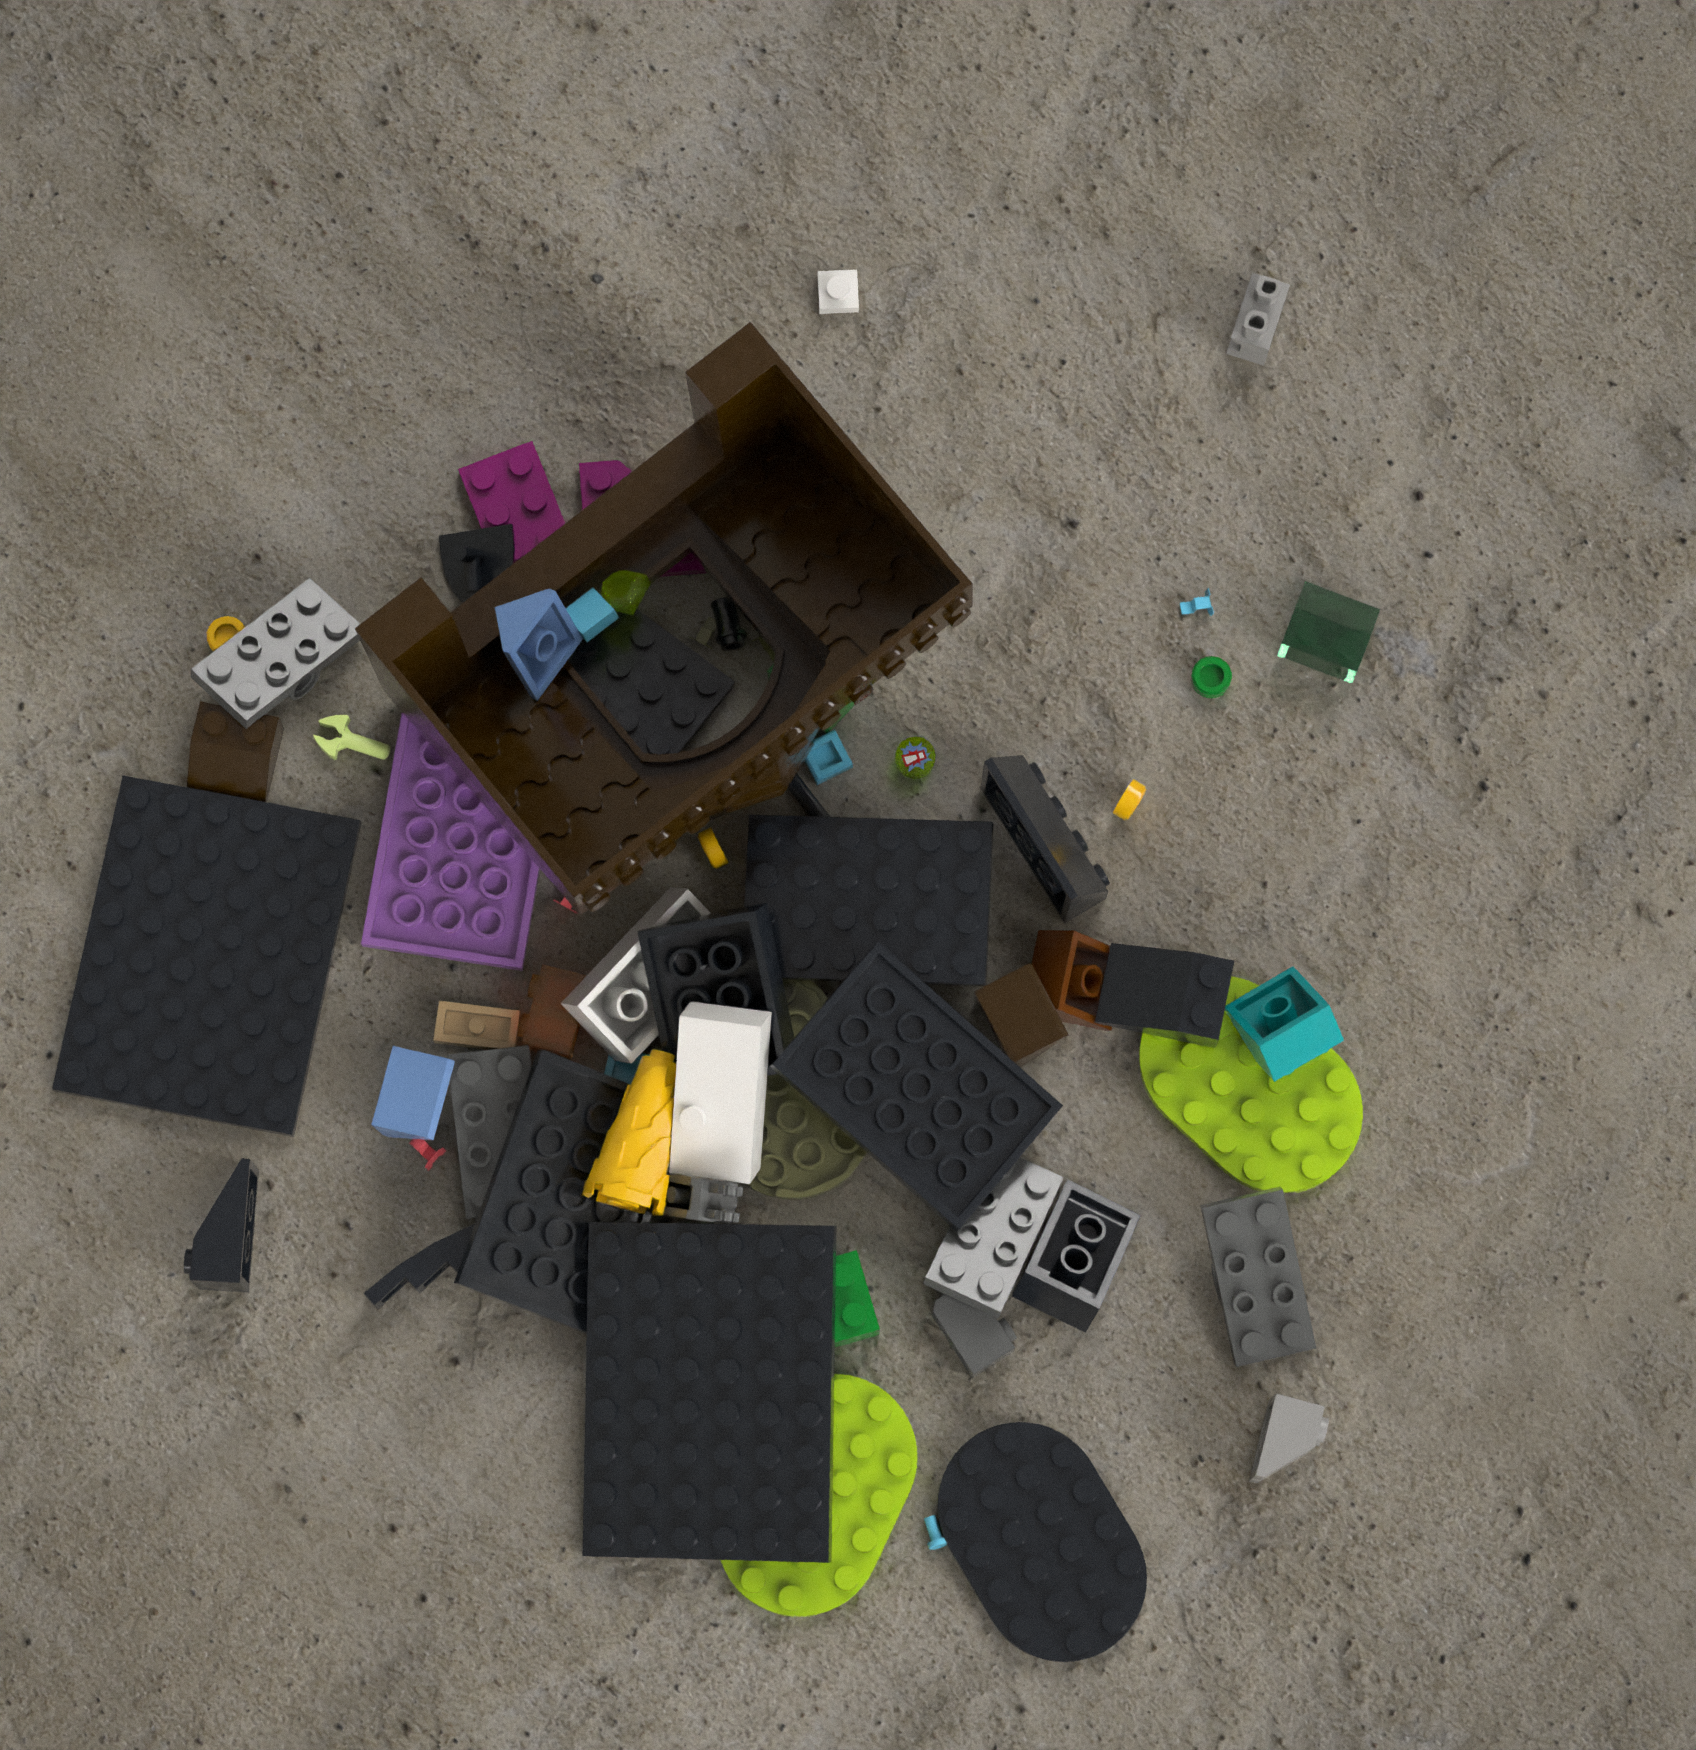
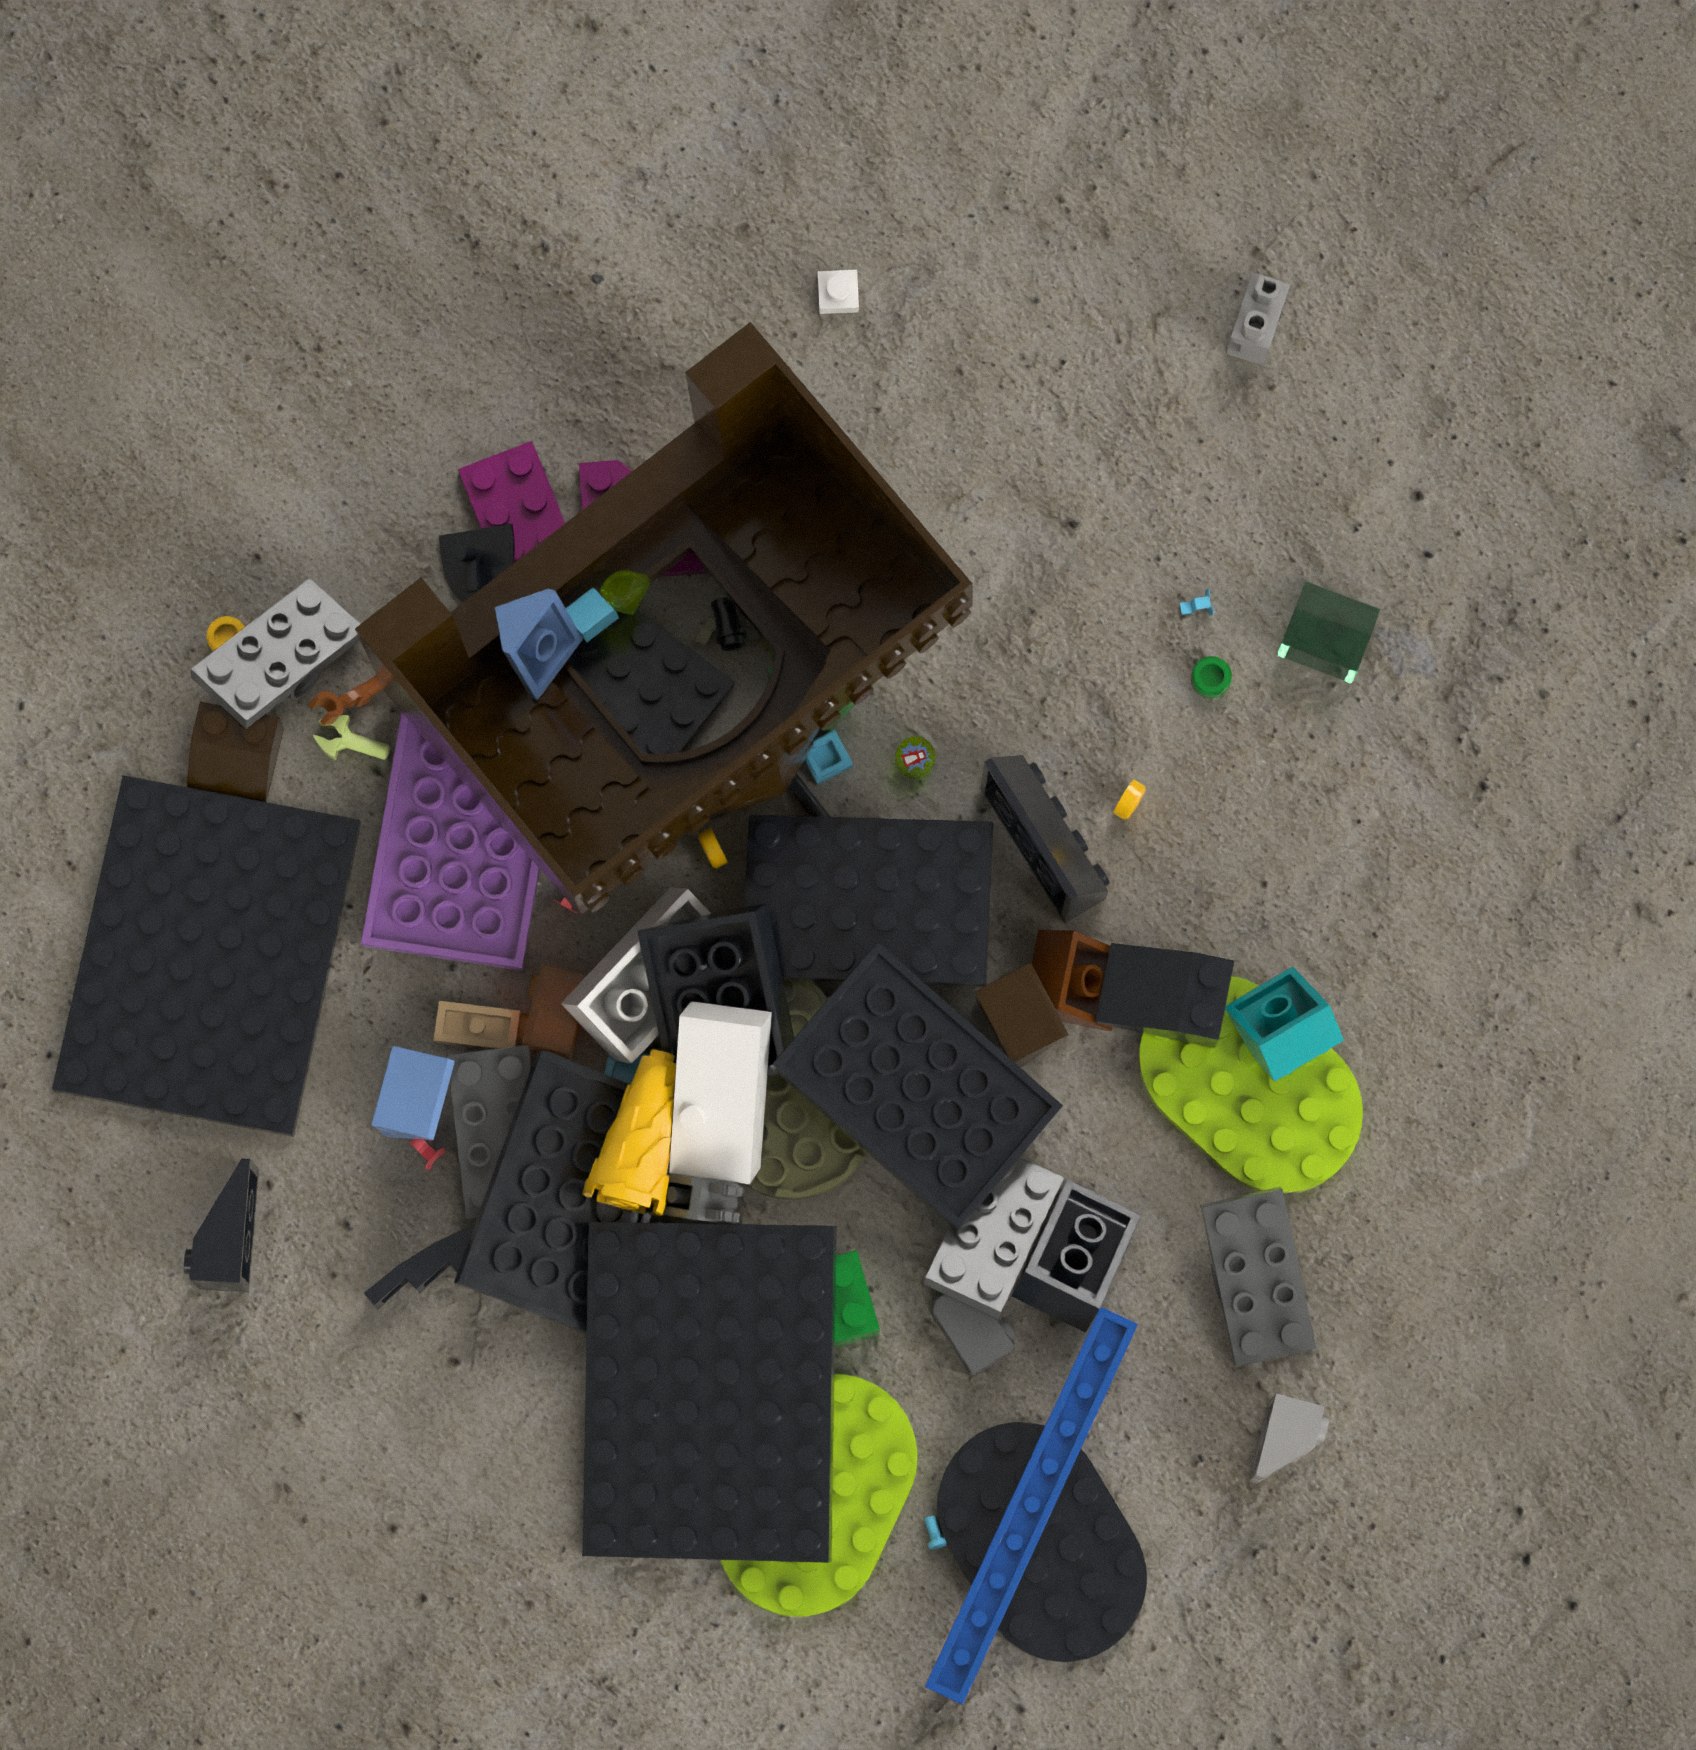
(357, 696): none -> dark orange piece
(1031, 1506): none -> blue plate

